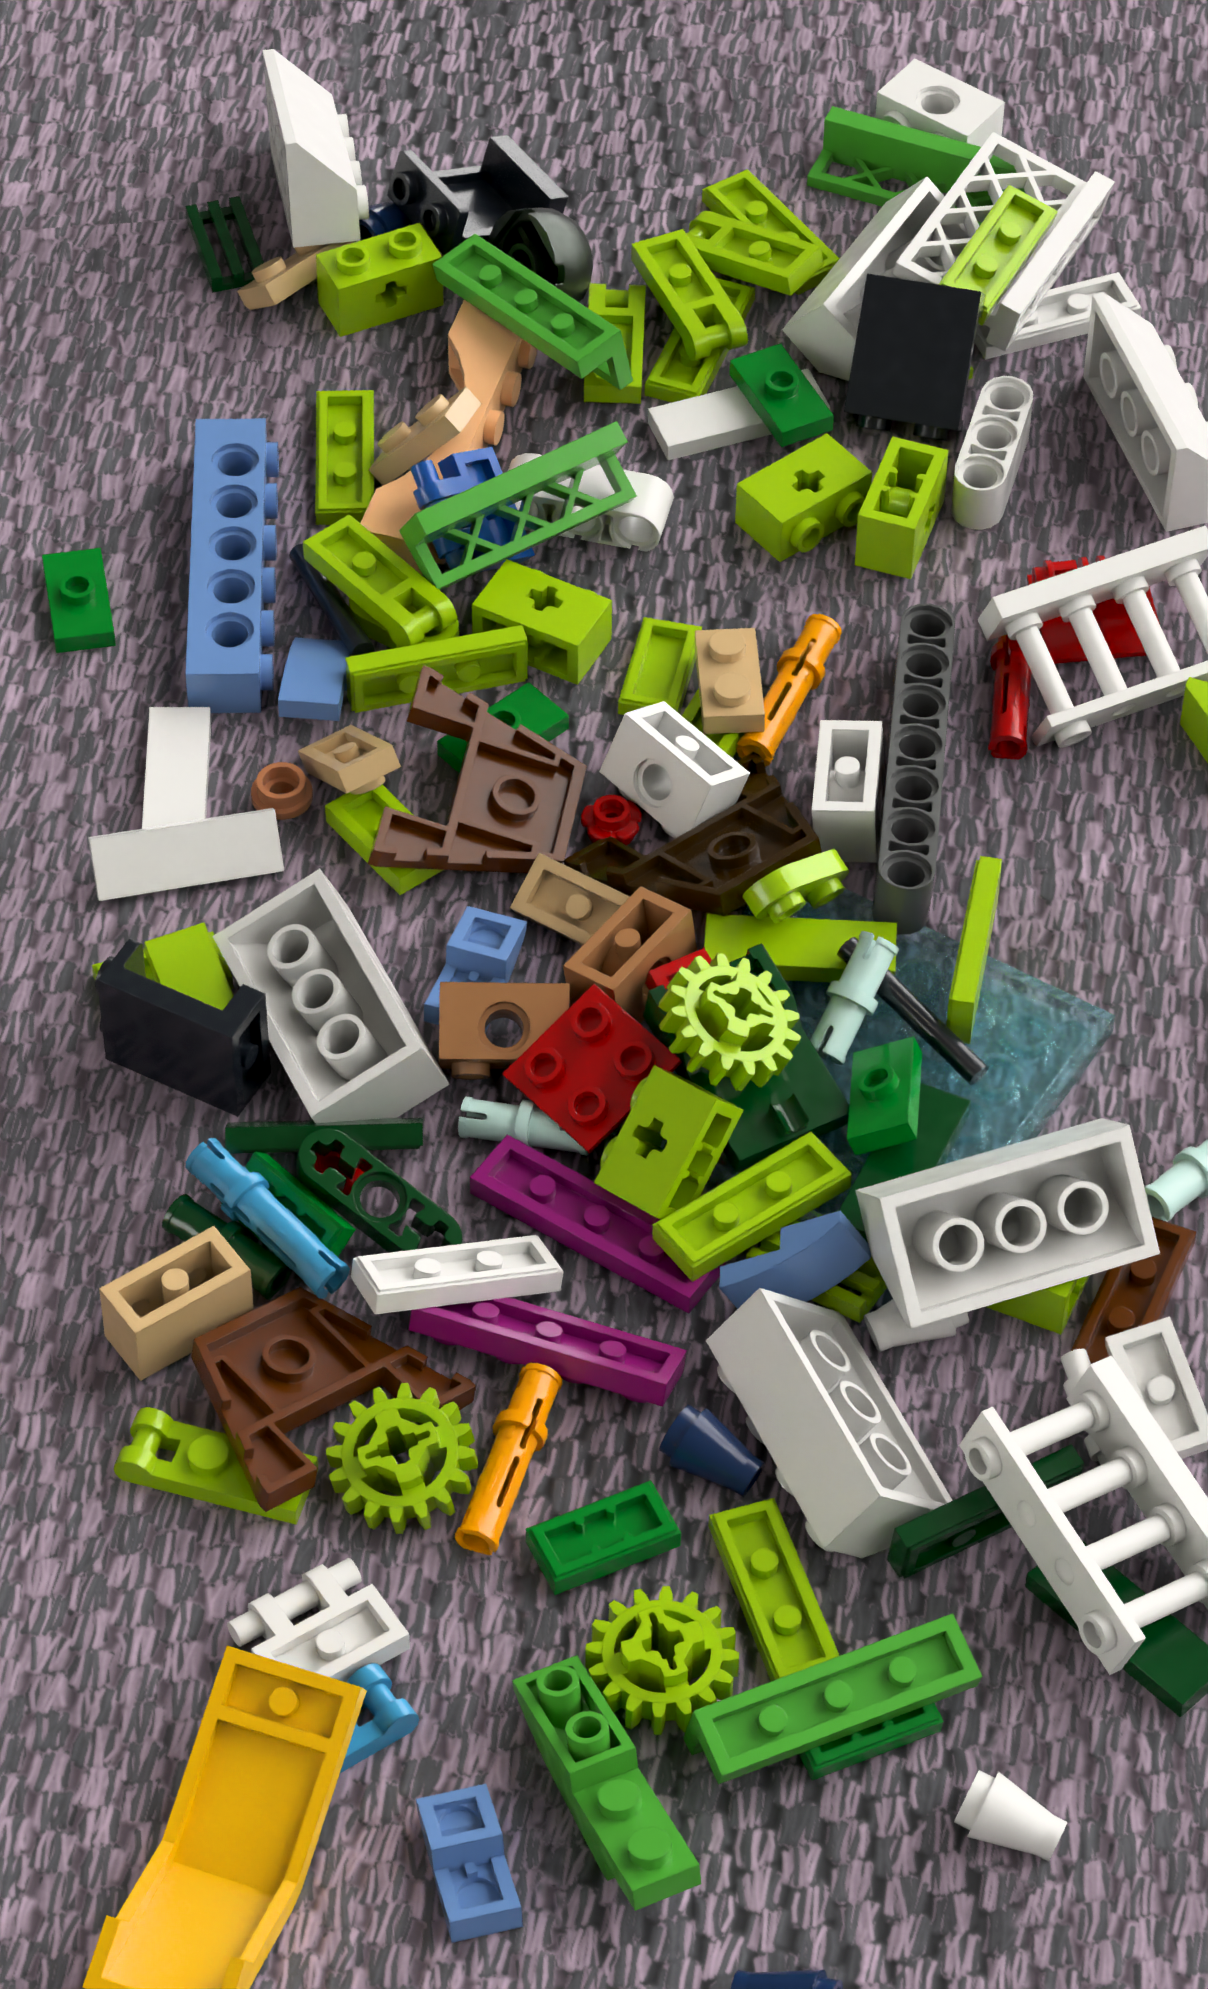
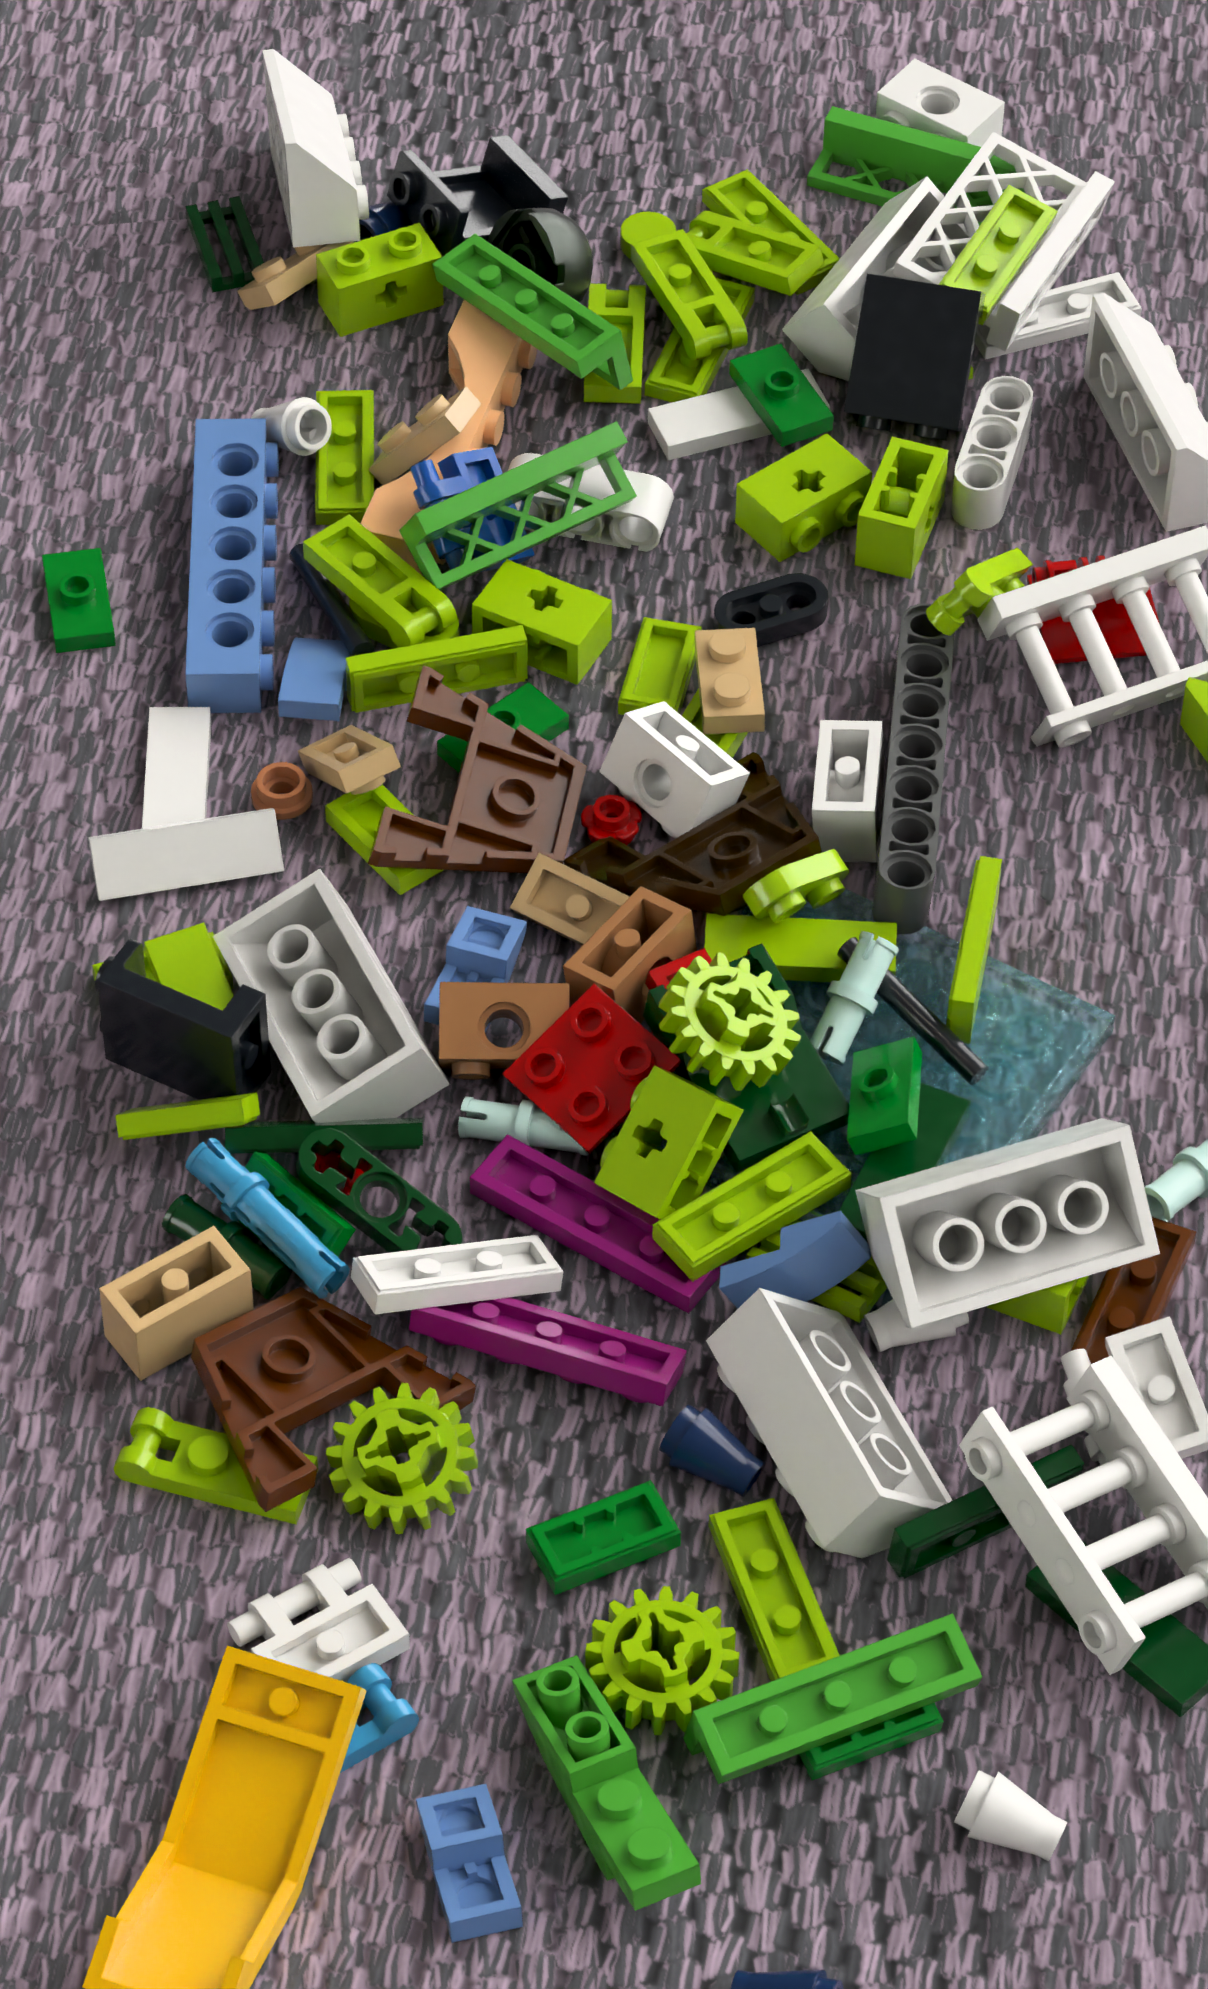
(187, 1116): none -> lime tile
(297, 425): none -> white cone
(518, 1434): light orange pin -> none
(642, 227): none -> lime tile
(769, 607): none -> black plate
(798, 672): light orange pin -> none
(976, 588): none -> lime plate
(1009, 700): red pin -> none

